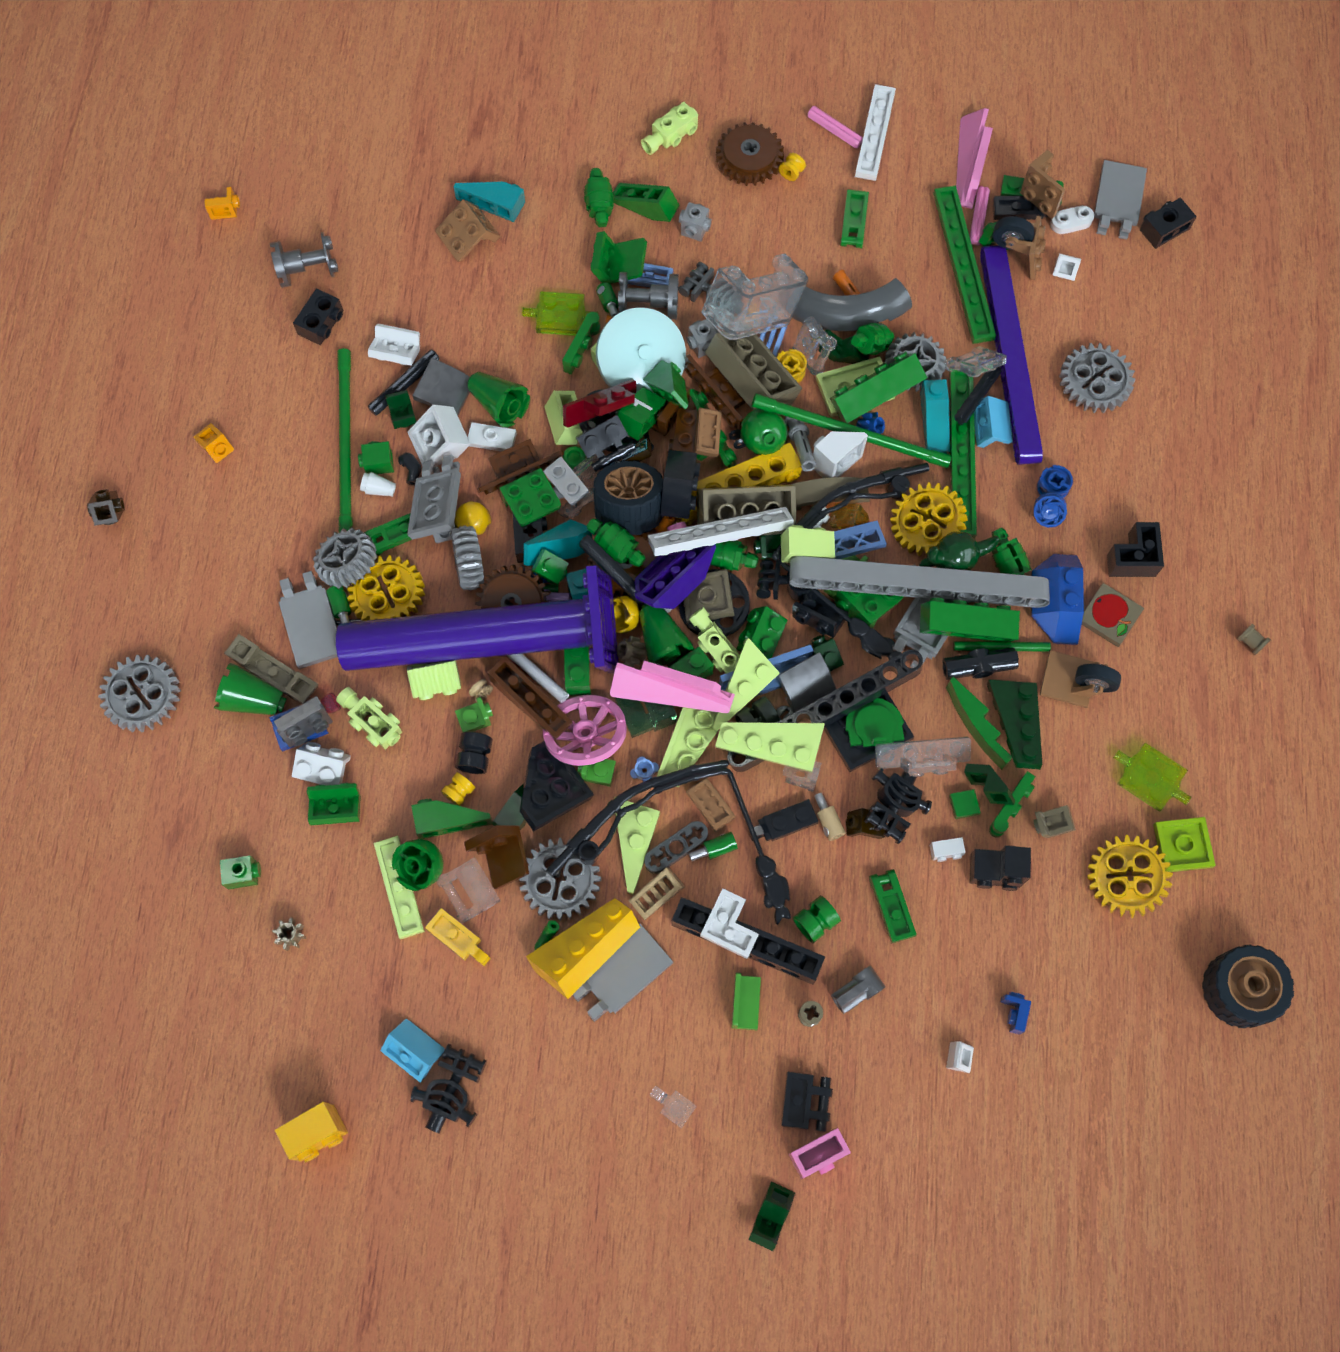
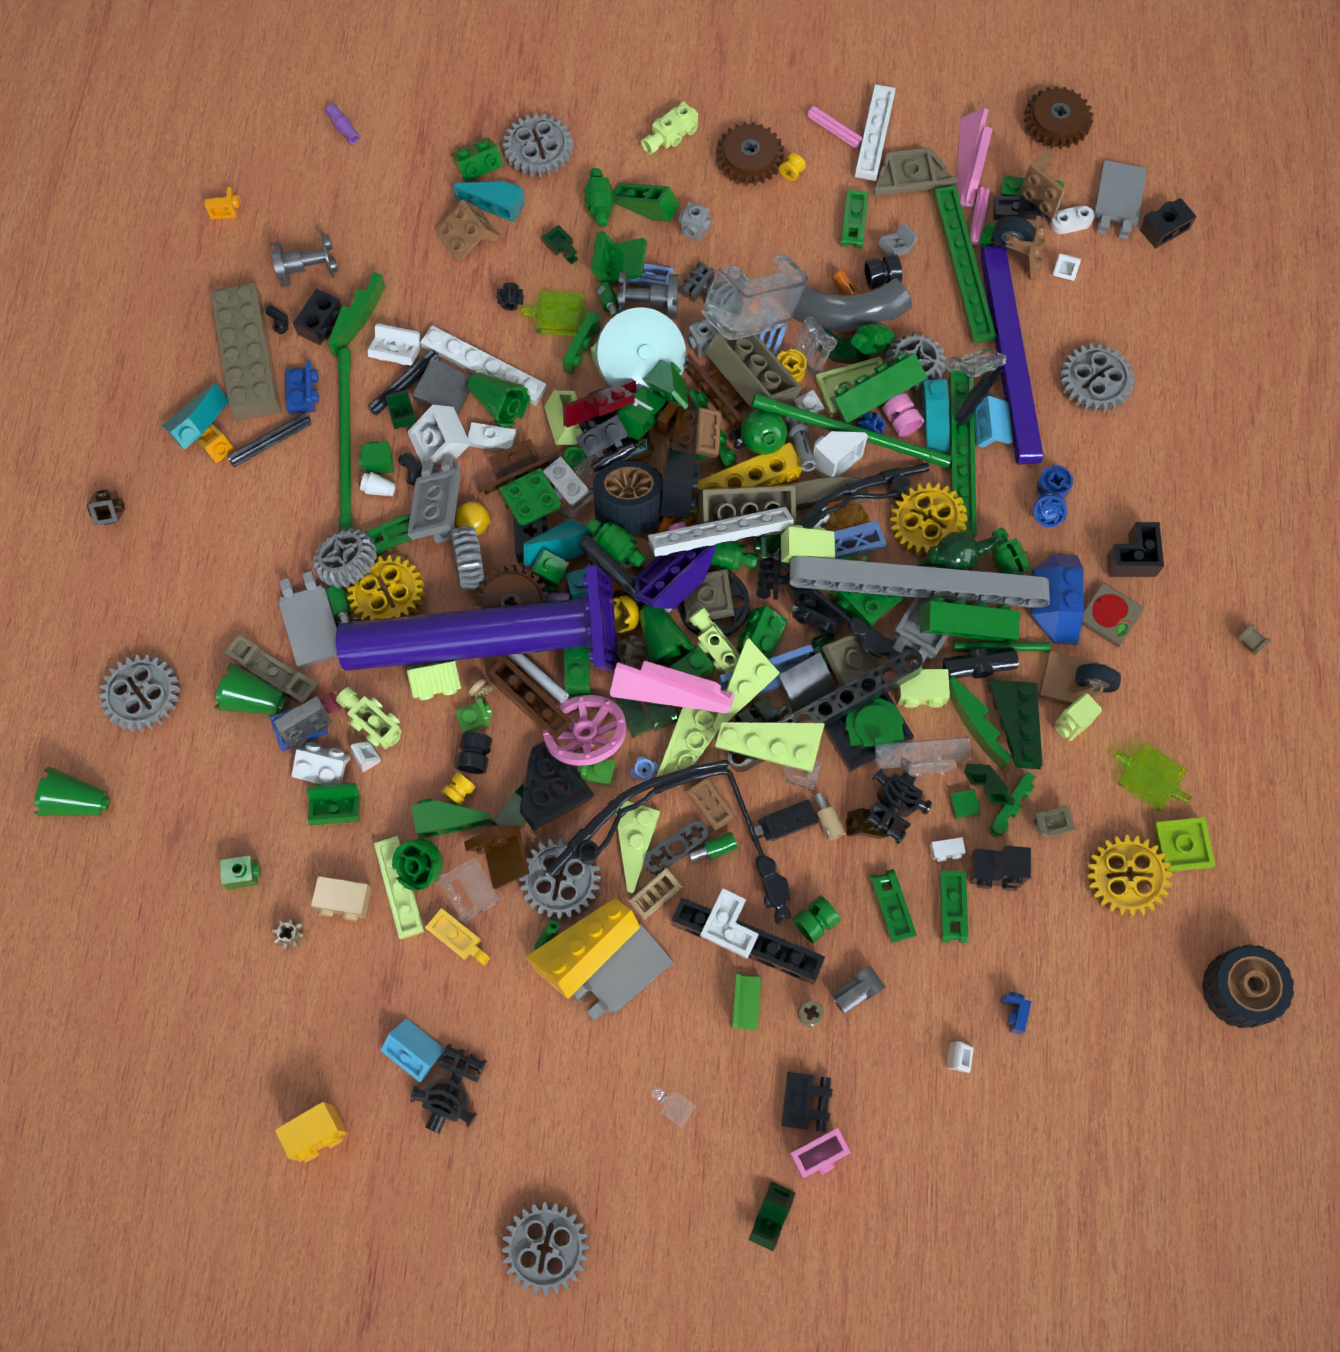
(68, 796): none -> green cone
(196, 416): none -> teal slope
(245, 352): none -> dark tan brick
(269, 439): none -> black axle
(281, 319): none -> black arm
(301, 390): none -> blue bracket
(341, 898): none -> tan brick
(342, 124): none -> medium lavender pin
(353, 319): none -> green slope
(364, 755): none -> white slope
(475, 361): none -> white plate
(477, 159): none -> green bracket
(510, 296): none -> black gear
(521, 1241): none -> light grey gear
(524, 152): none -> light grey gear
(560, 242): none -> dark green plate
(809, 402): none -> white plate
(848, 659): none -> dark tan tile
(881, 272): none -> black wheel
(899, 242): none -> light grey bracket
(901, 413): none -> bright pink wheel
(912, 172): none -> dark tan wing
(927, 688): none -> yellowish green brick
(953, 905): none -> green plate
(1058, 117): none -> reddish brown gear
(1077, 717): none -> yellowish green brick

